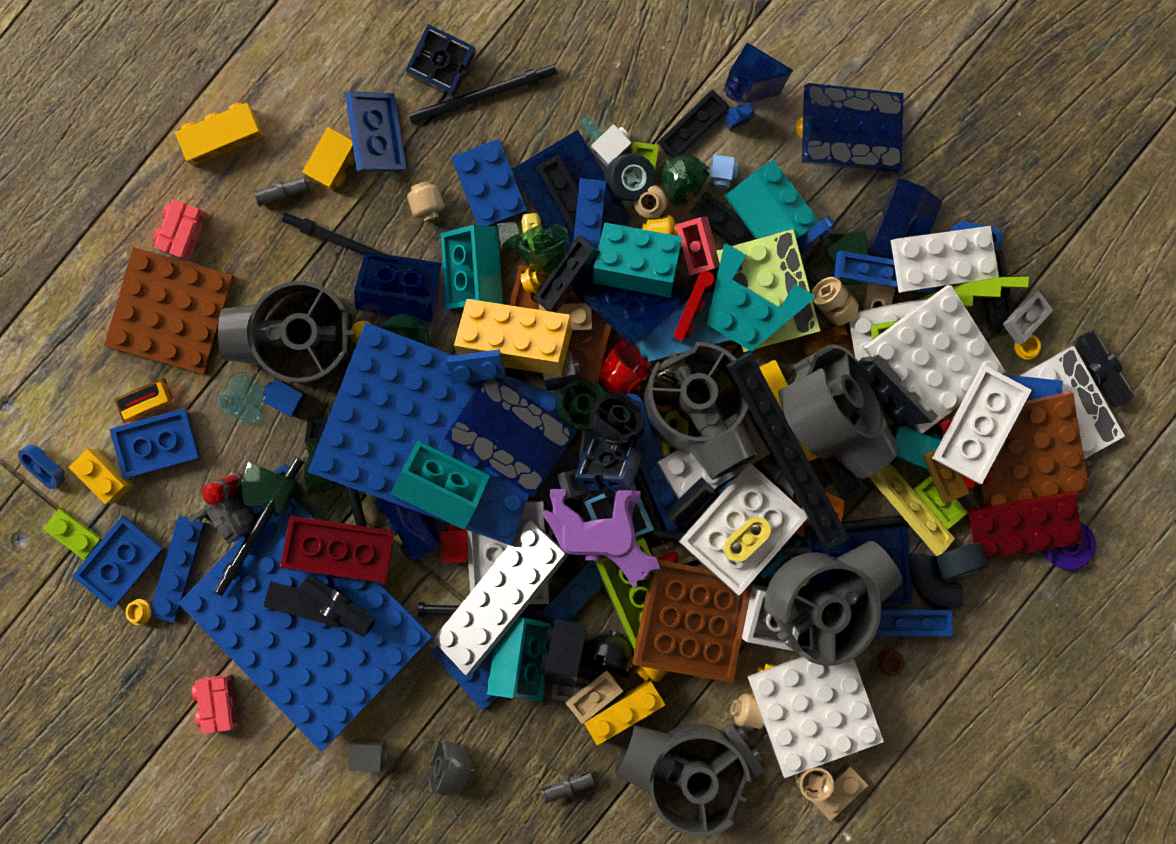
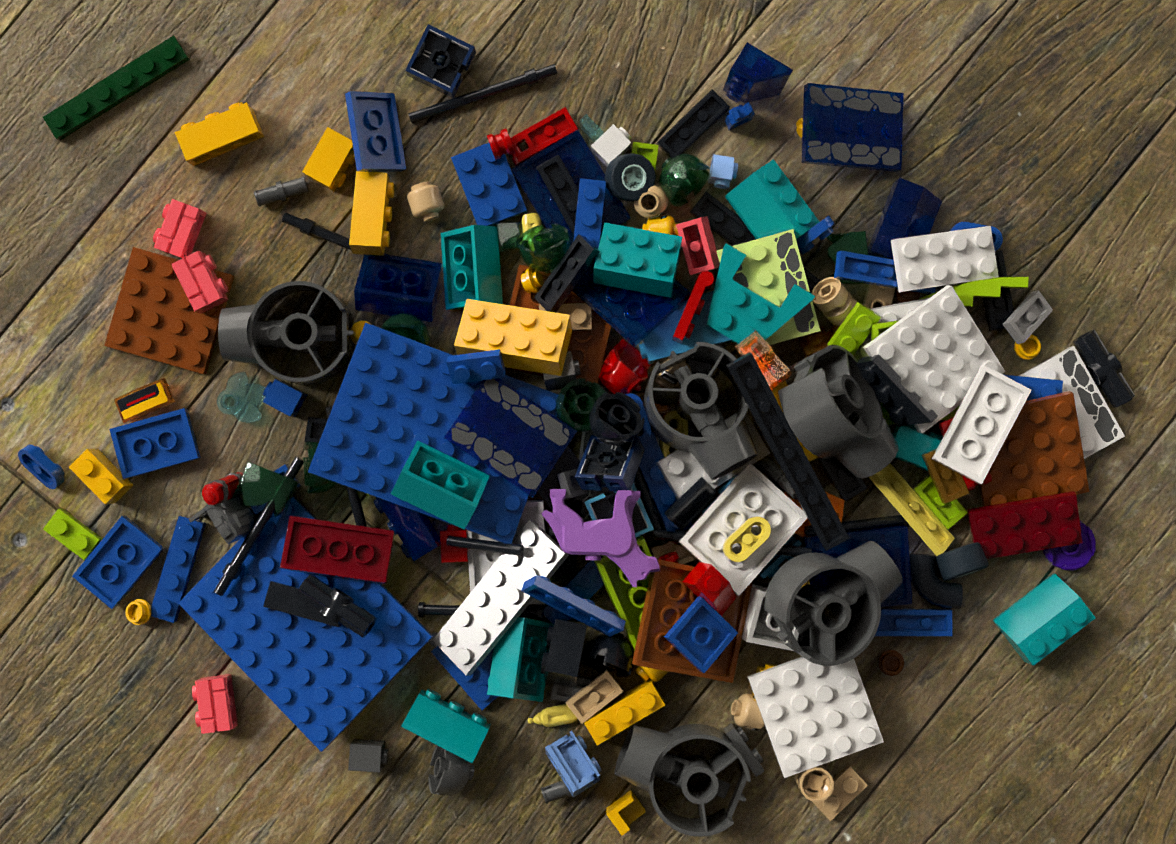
(116, 88): none -> dark green plate
(200, 281): none -> coral brick
(371, 213): none -> yellow brick
(446, 725): none -> teal slope
(485, 545): none -> black bar
(500, 144): none -> red wheel
(542, 135): none -> red plate
(554, 716): none -> light yellow piece
(573, 606): none -> blue plate
(573, 763): none -> medium blue hinge
(625, 811): none -> yellow panel
(701, 634): none -> blue plate
(711, 586): none -> red slope
(770, 365): none -> clear orange slope
(855, 328): none -> lime plate
(1043, 619): none -> teal slope

